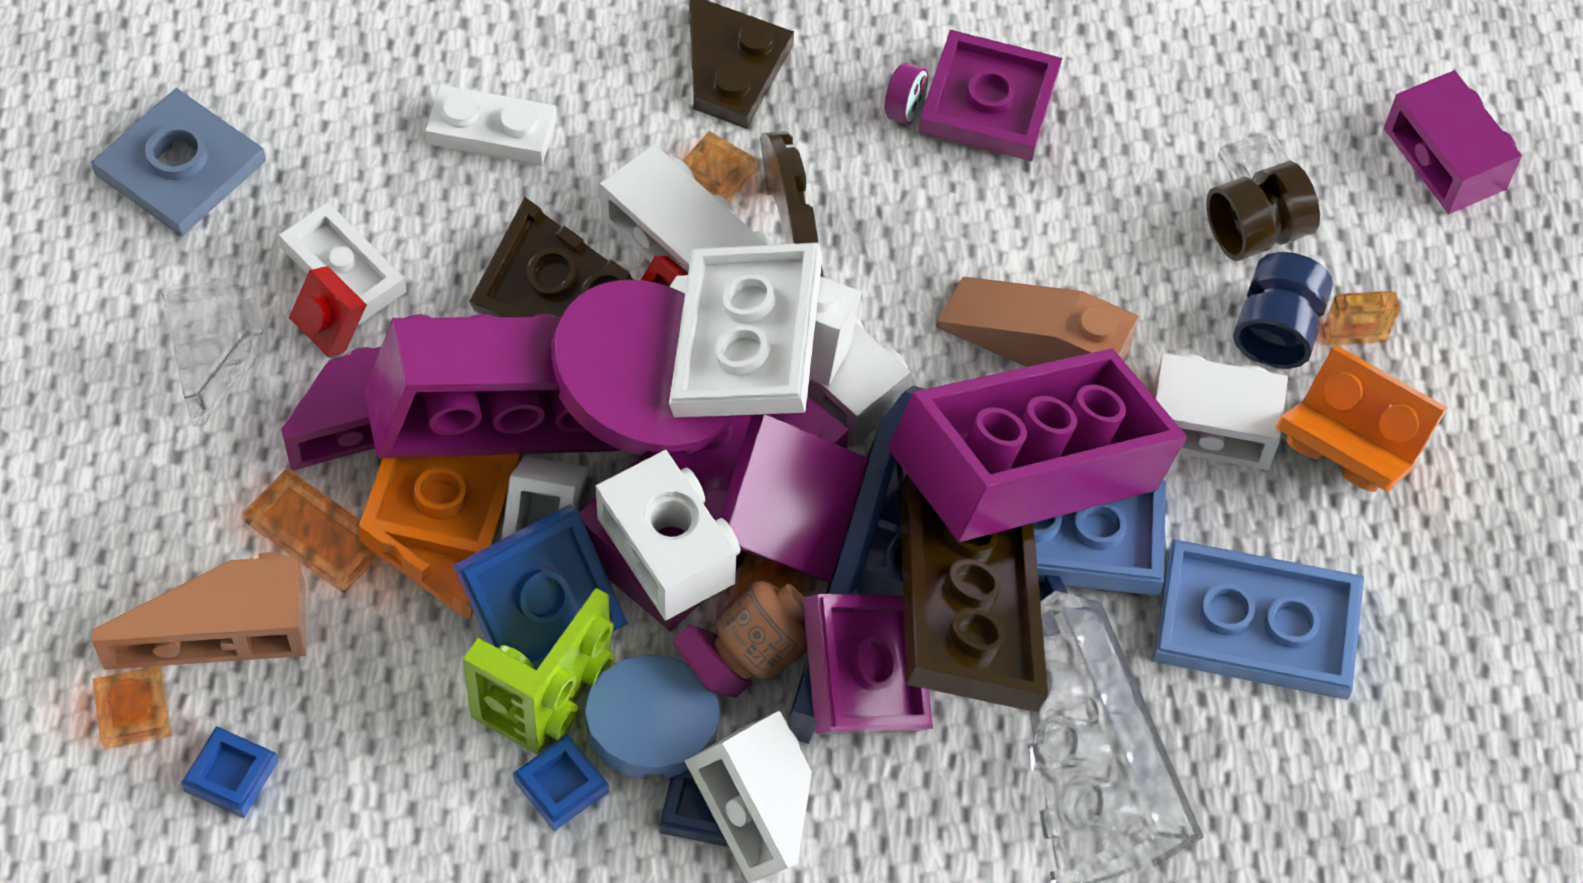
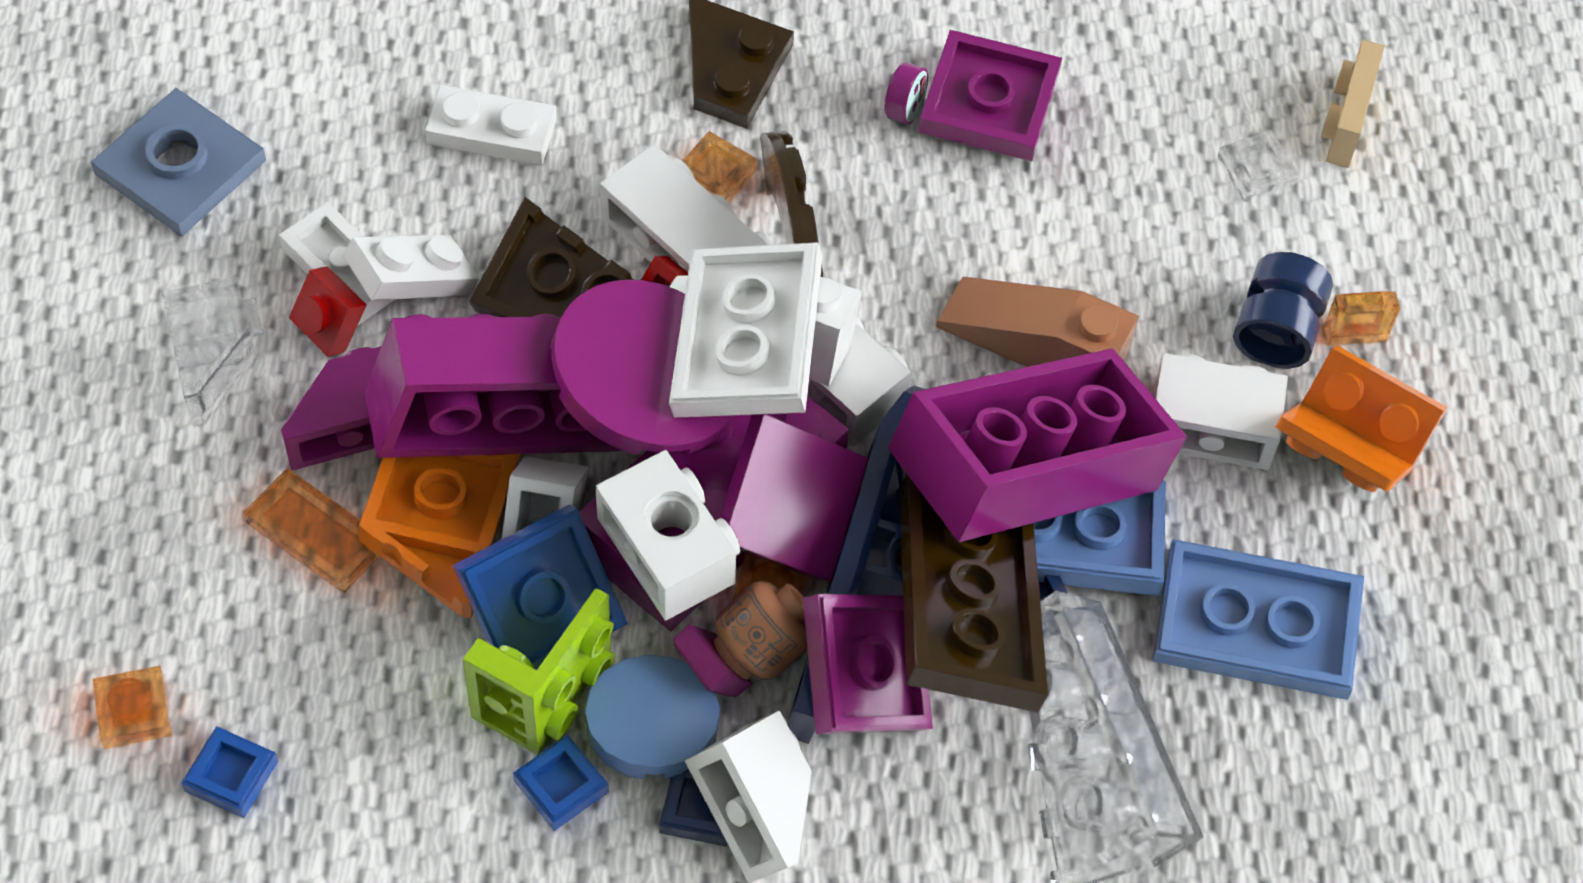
(221, 616): nougat slope -> none
(410, 267): none -> white plate
(1263, 210): dark brown wheel -> none
(1356, 84): none -> tan plate
(1452, 141): magenta brick -> none

